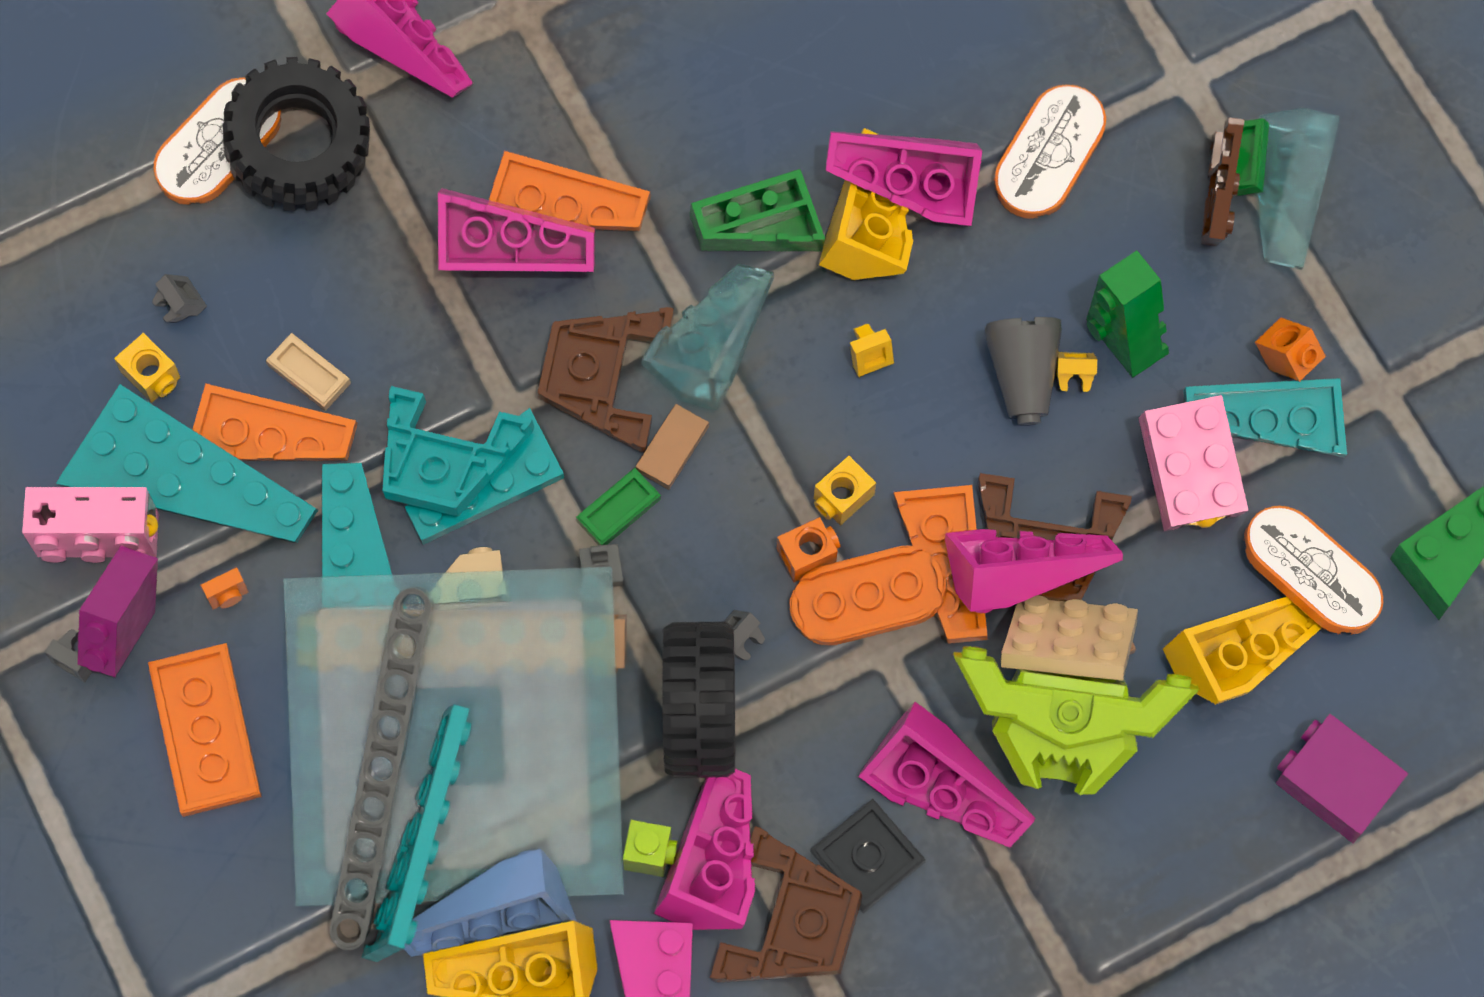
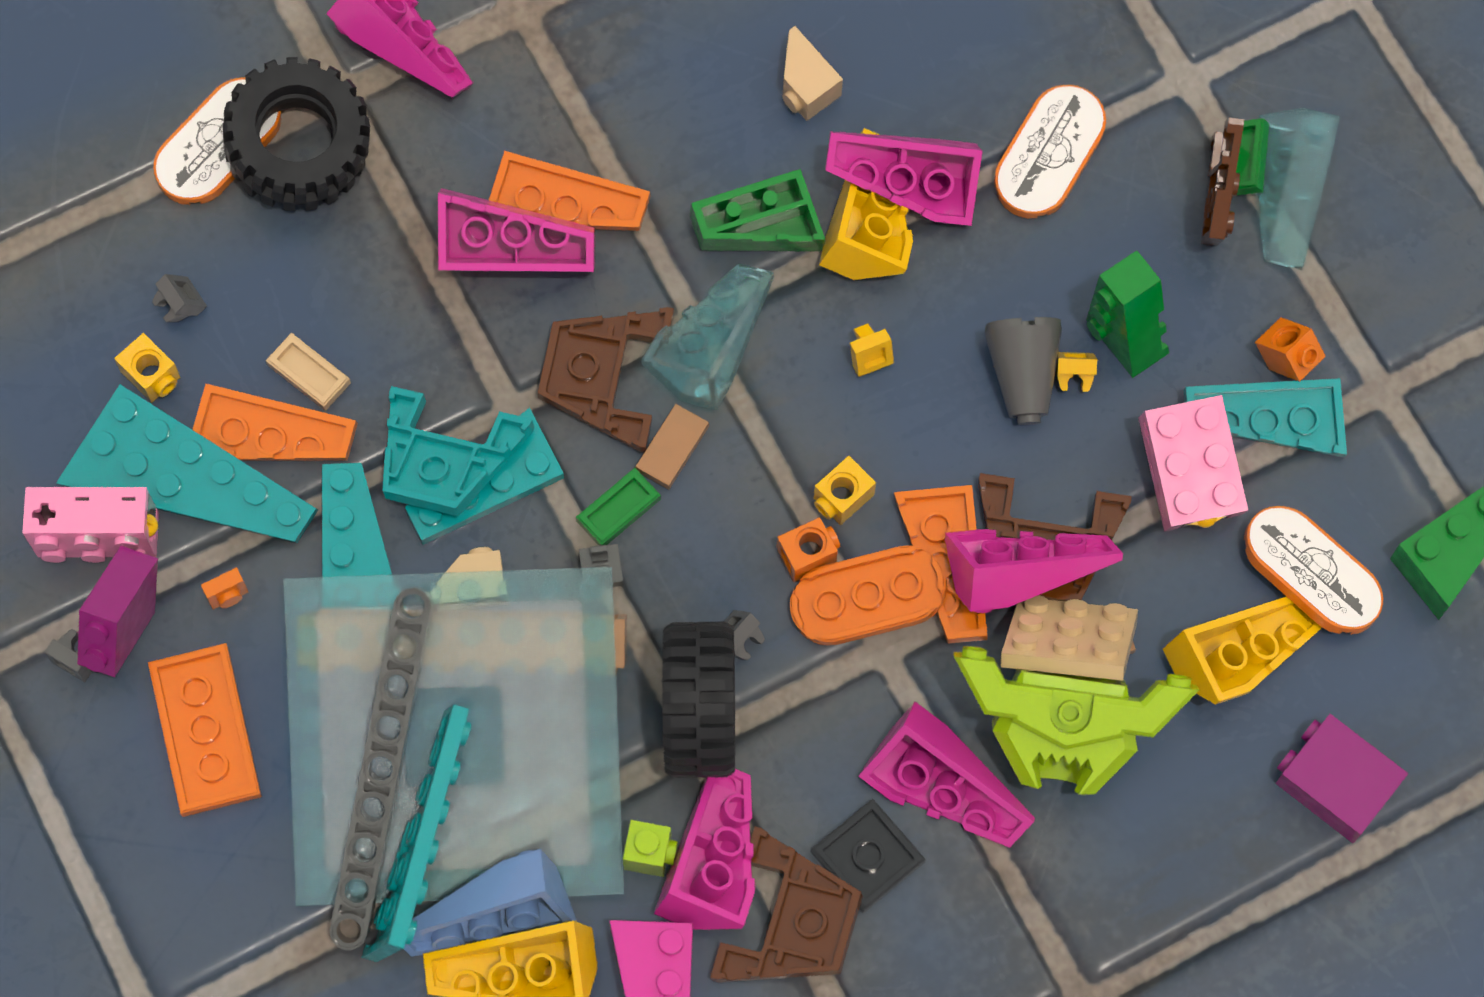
(808, 78): none -> tan slope

